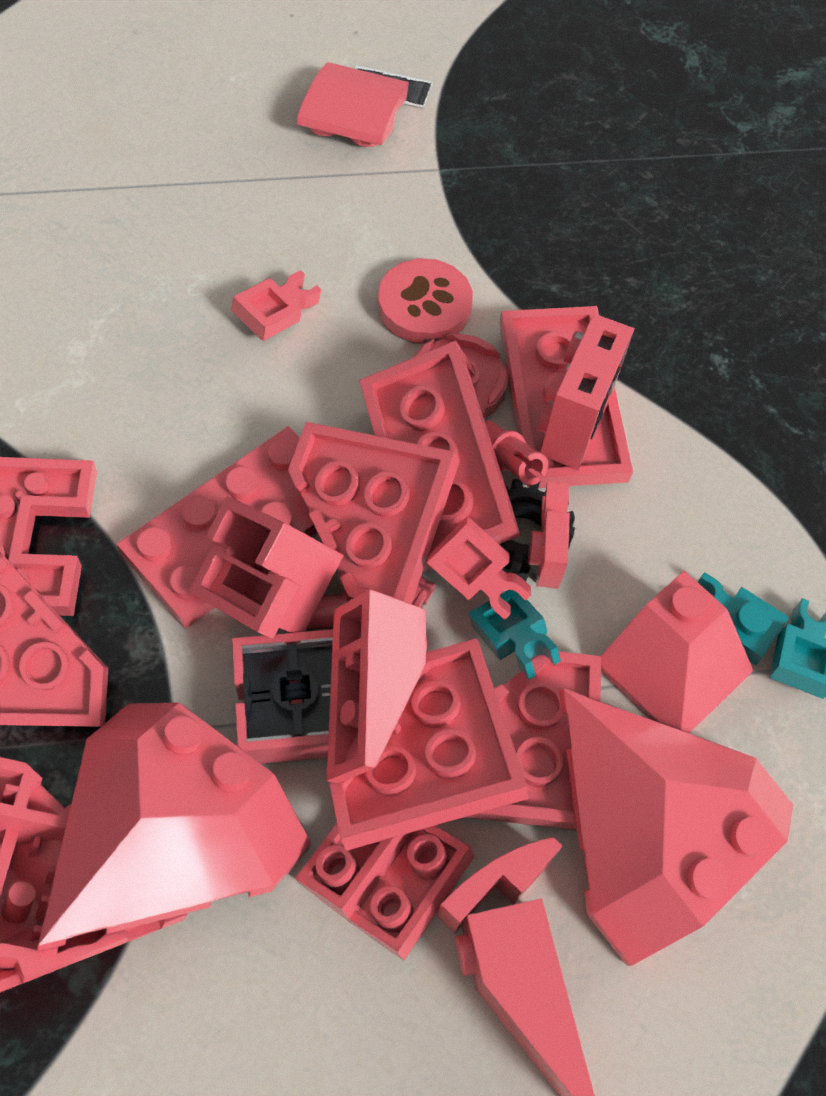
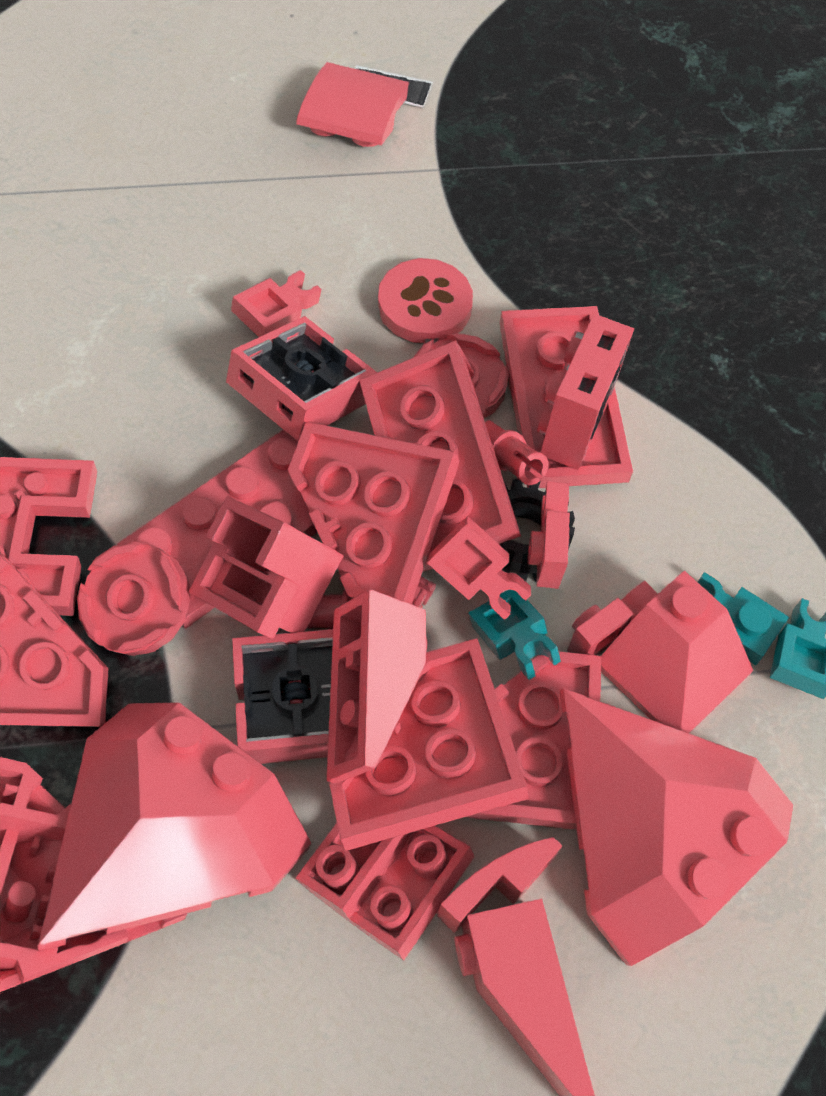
(133, 599): none -> coral tile
(298, 376): none -> piece
(599, 628): none -> coral plate

